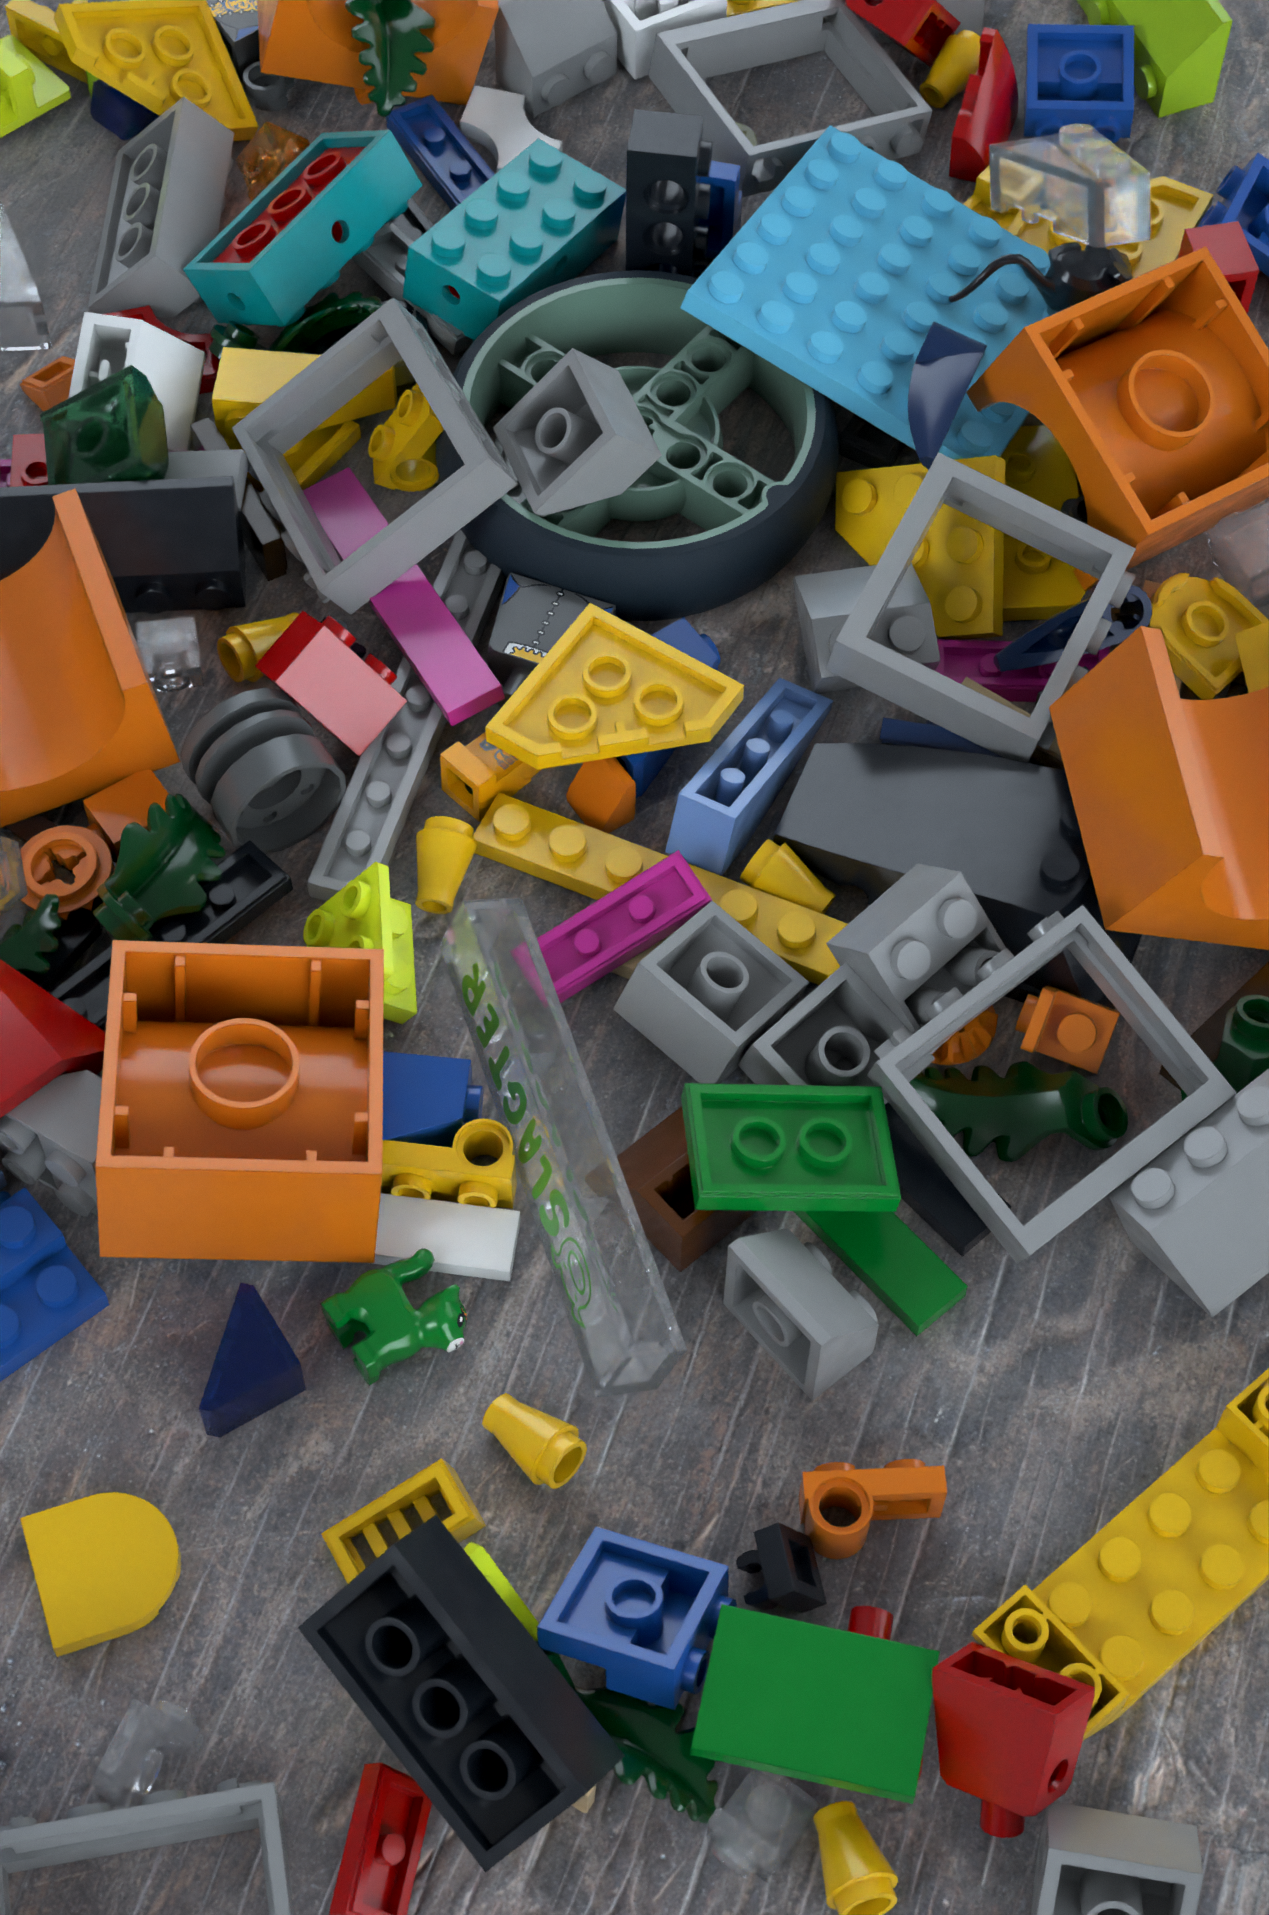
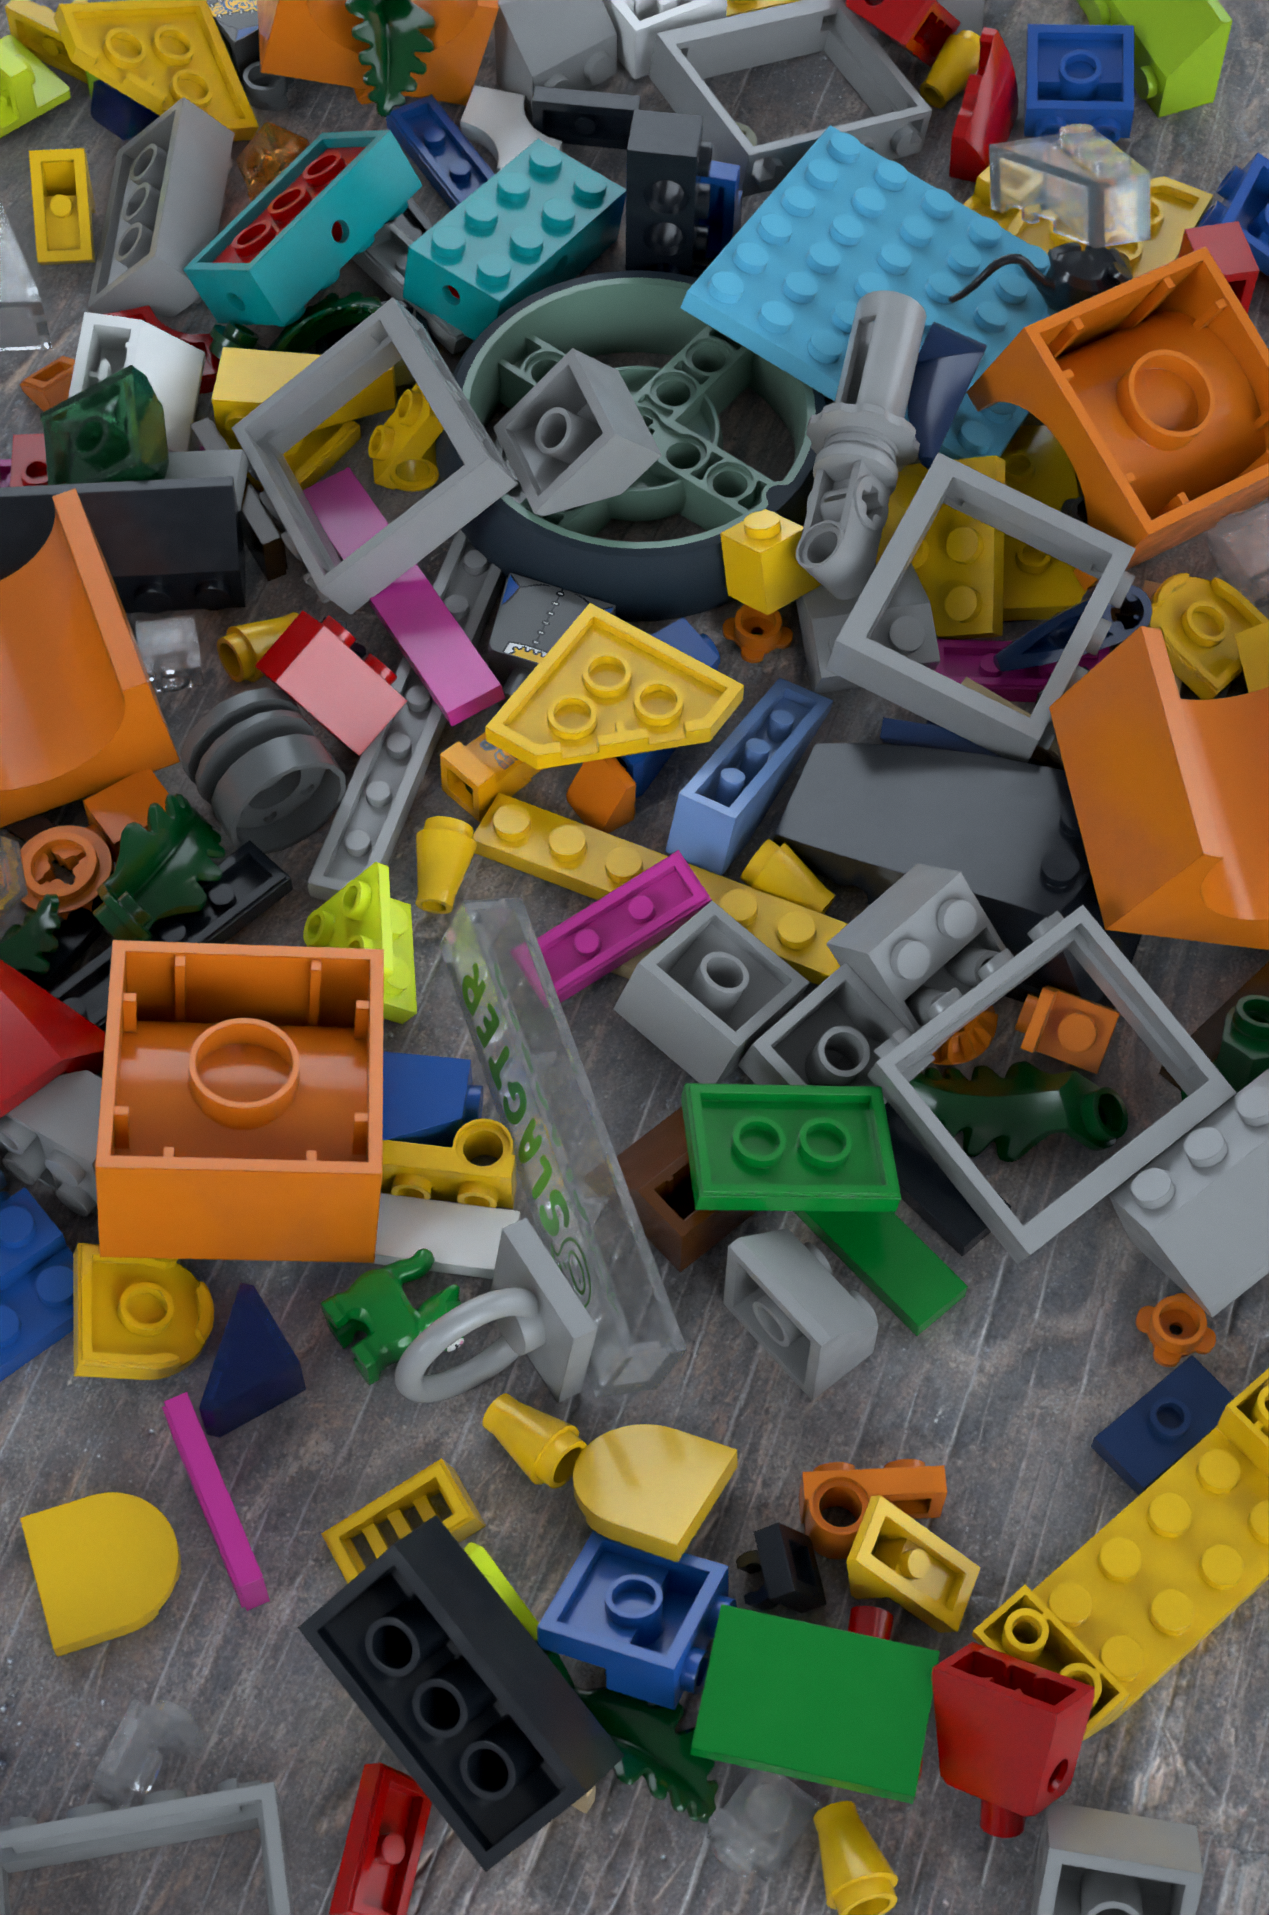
(62, 206): none -> yellow slope
(136, 1316): none -> yellow tile
(215, 1502): none -> dark pink tile
(536, 1318): none -> light grey tile
(584, 116): none -> black plate
(651, 1485): none -> yellow tile
(751, 621): none -> orange plate
(763, 562): none -> yellow slope
(862, 444): none -> light grey piece
(911, 1566): none -> yellow slope
(1163, 1425): none -> dark blue plate
(1178, 1311): none -> orange plate

